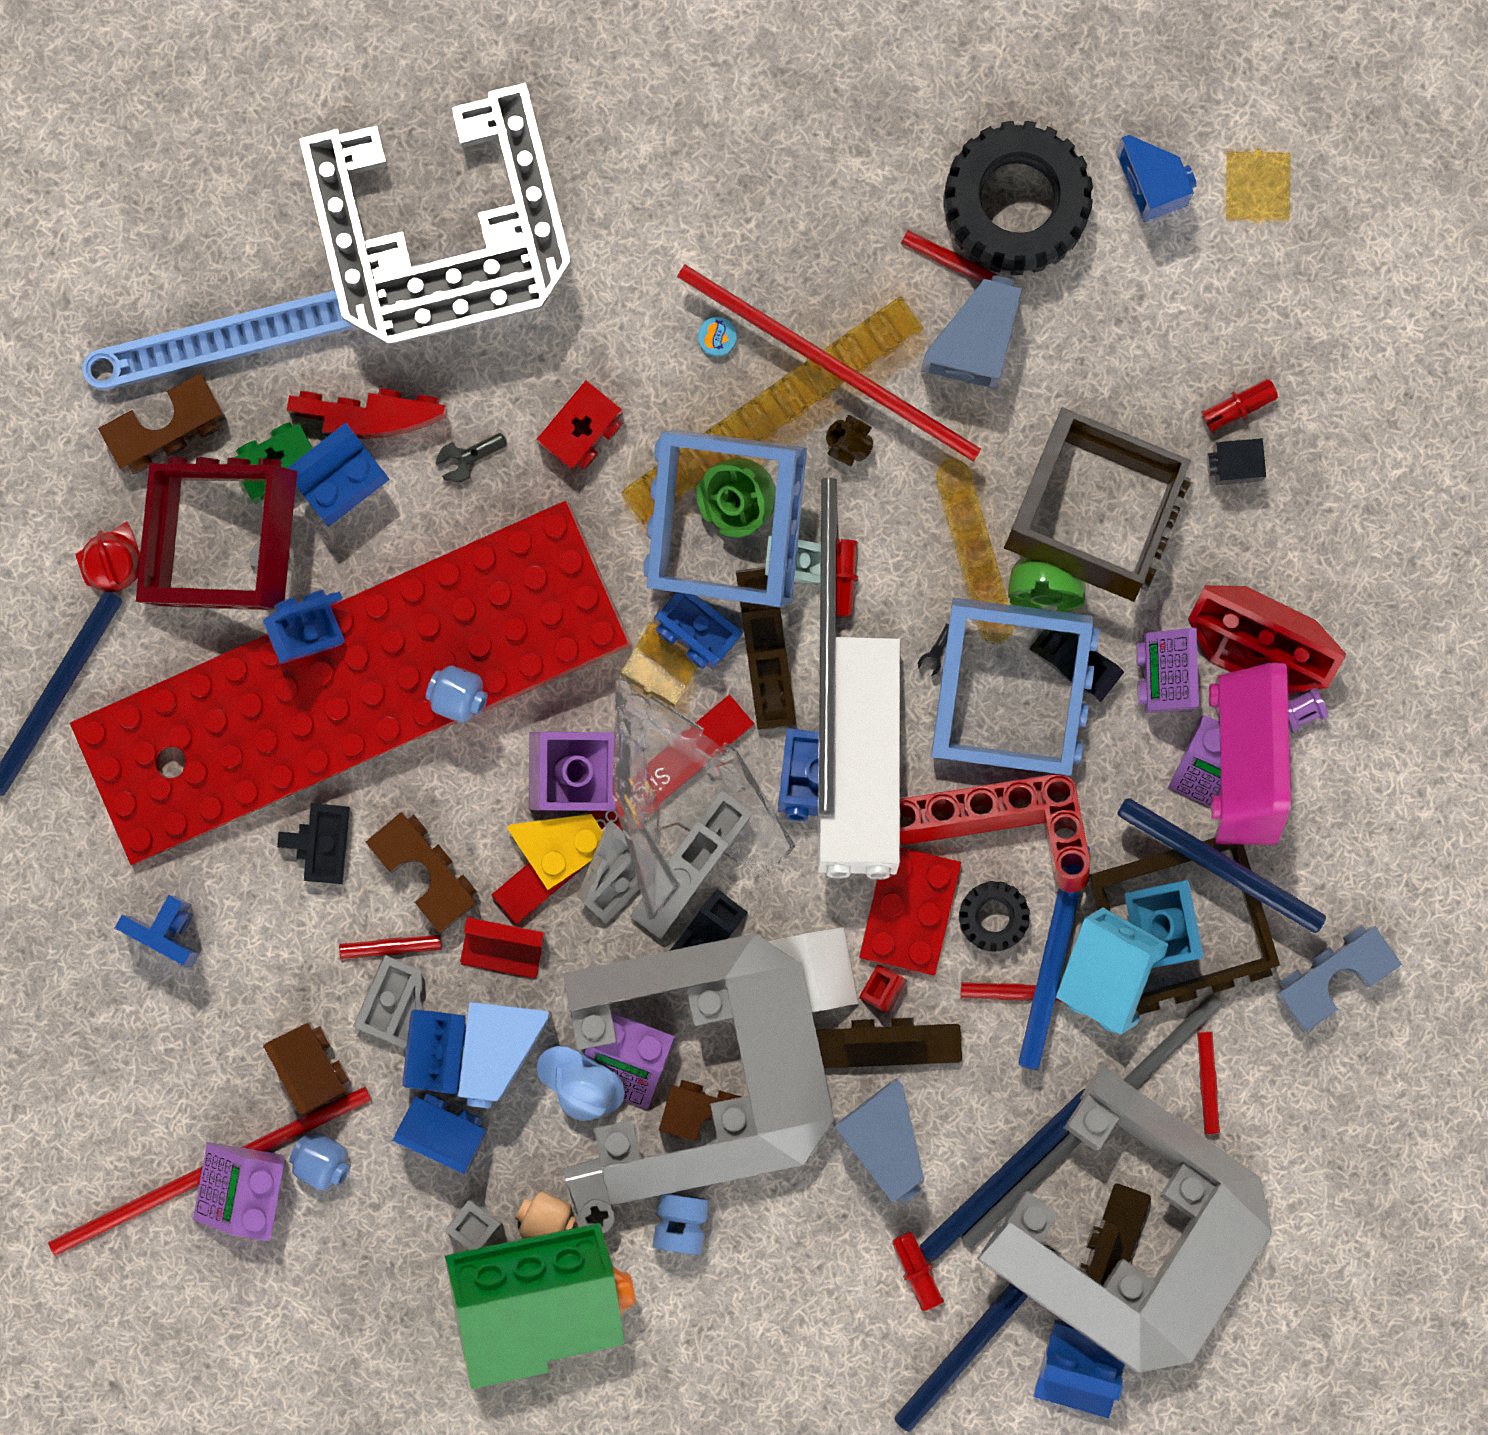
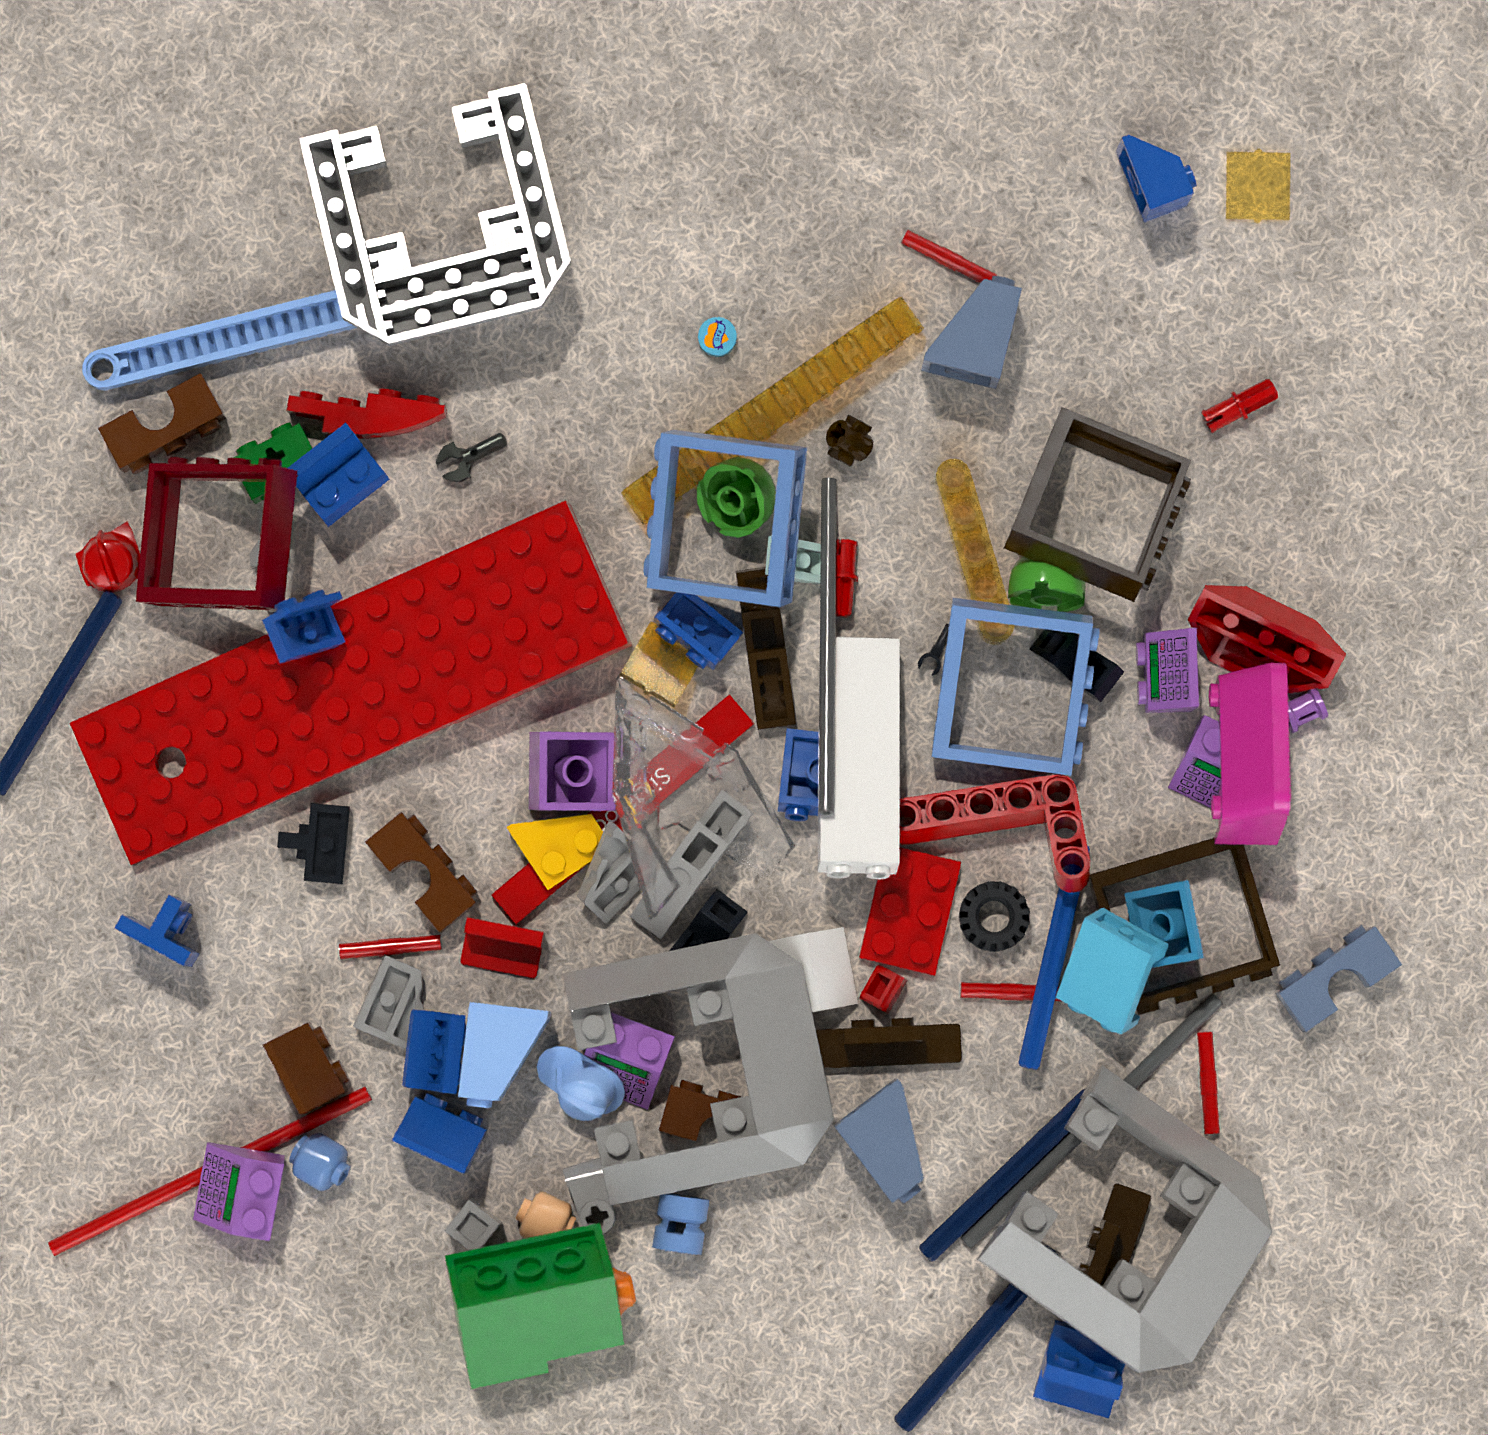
(456, 694): medium blue head -> none
(560, 433): red brick -> none
(829, 362): red piece -> none
(917, 1271): red axle -> none
(1030, 147): black tyre -> none
(1221, 865): dark blue axle -> none
(1237, 461): black brick -> none

